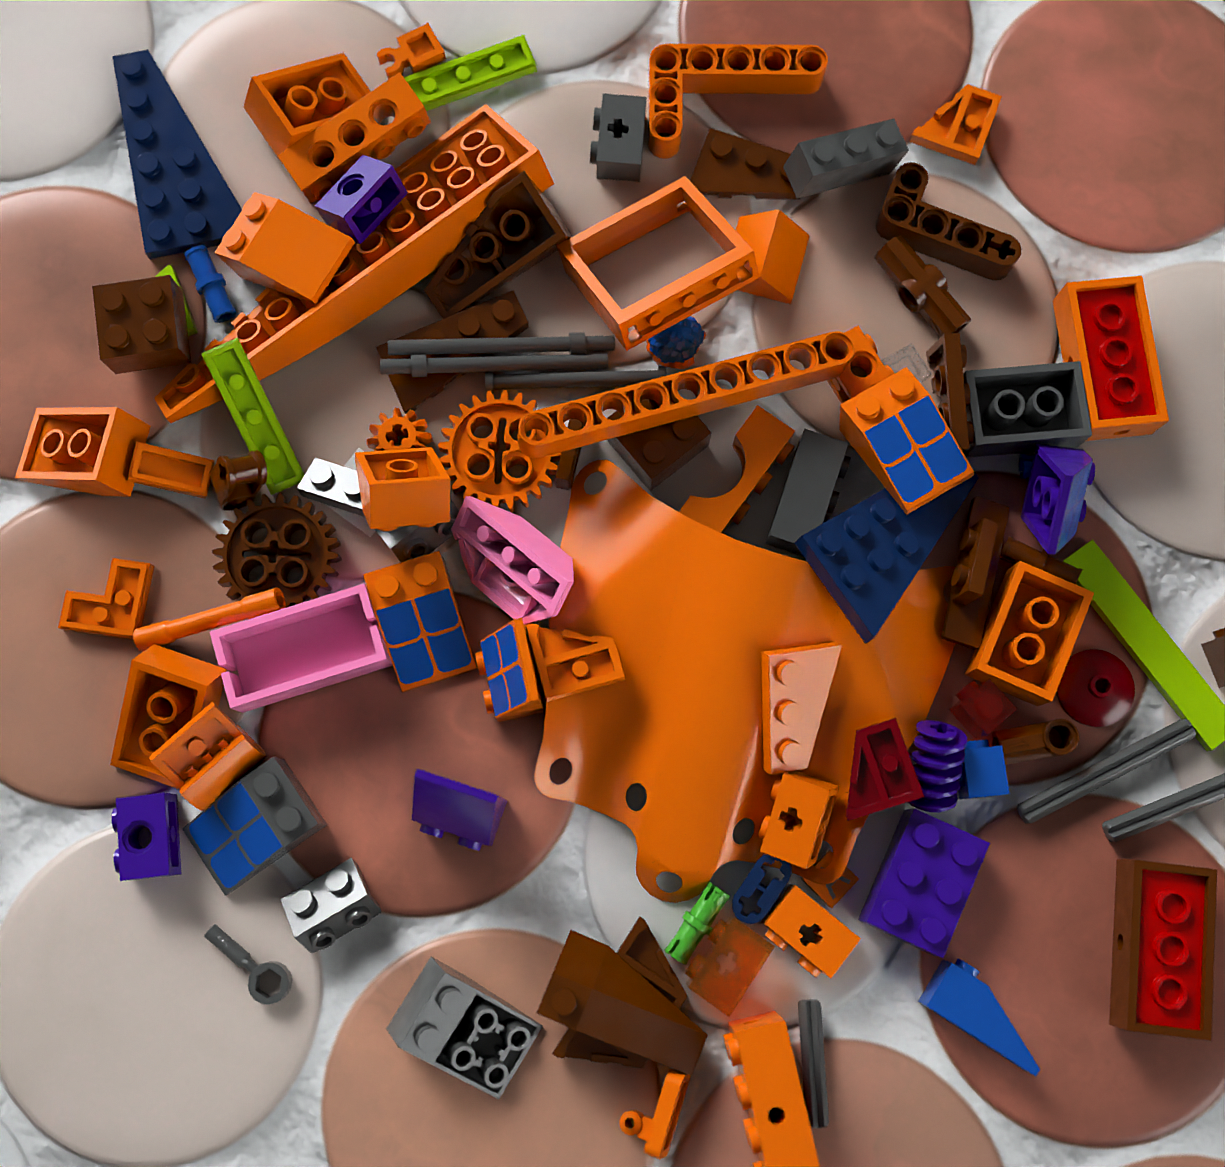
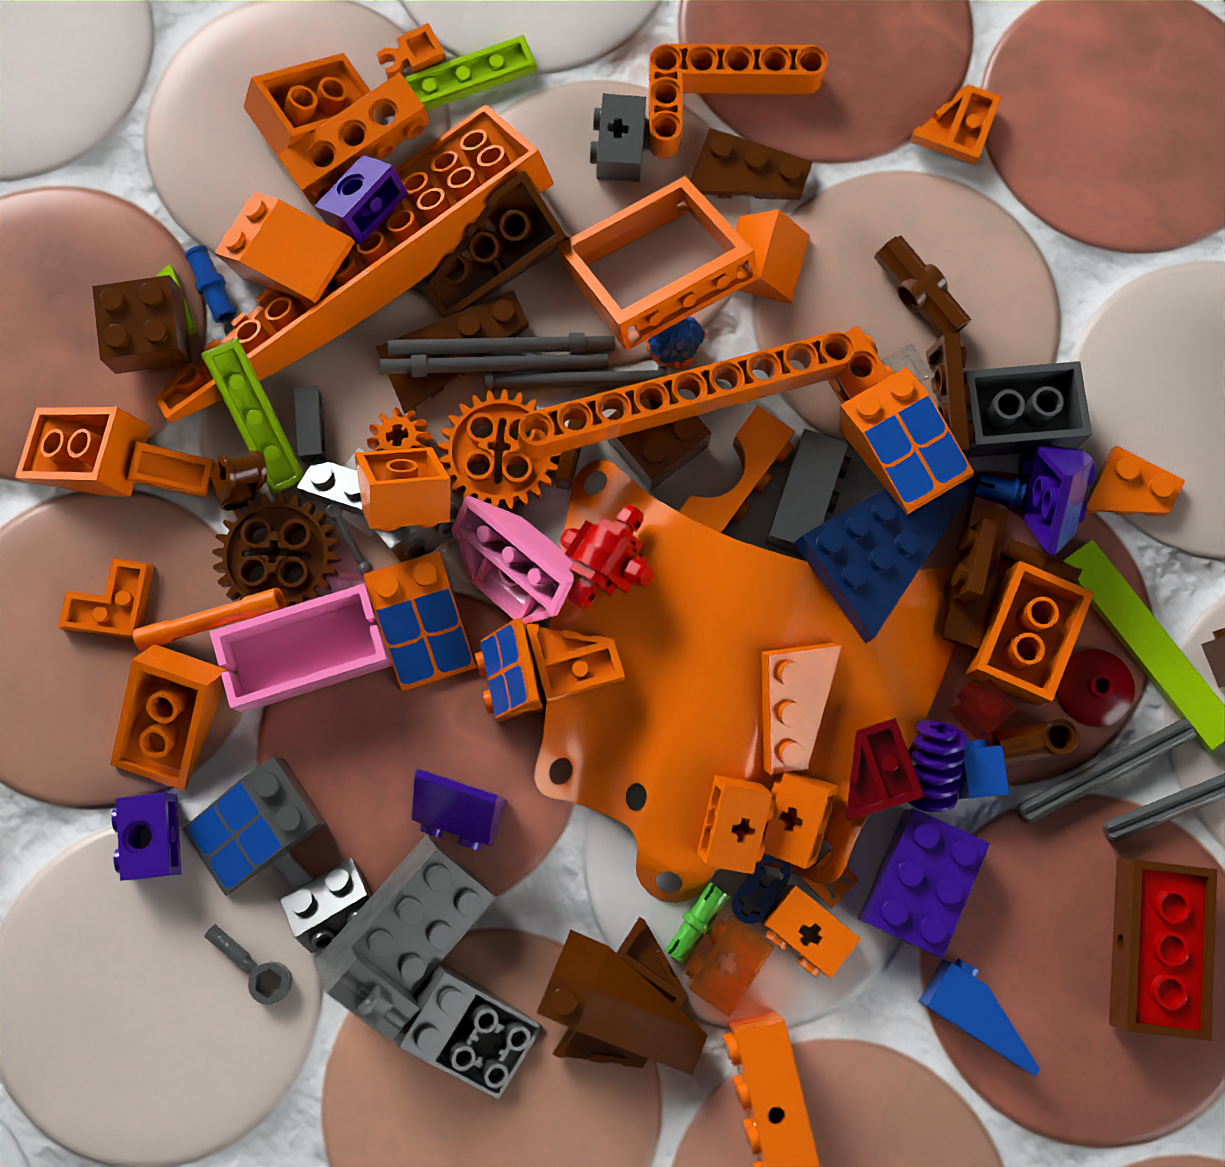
(174, 178): dark blue wing -> none
(207, 756): orange brick -> none
(309, 423): none -> dark grey piece
(334, 513): none -> dark grey hinge
(402, 936): none -> dark grey hinge
(606, 557): none -> red piece
(660, 1128): orange piece -> none
(727, 806): none -> orange brick
(813, 1062): dark grey axle -> none
(845, 158): dark grey brick -> none
(948, 226): reddish brown beam -> none
(1002, 489): none -> blue pin
(1112, 336): brick -> none
(1133, 486): none -> orange wing

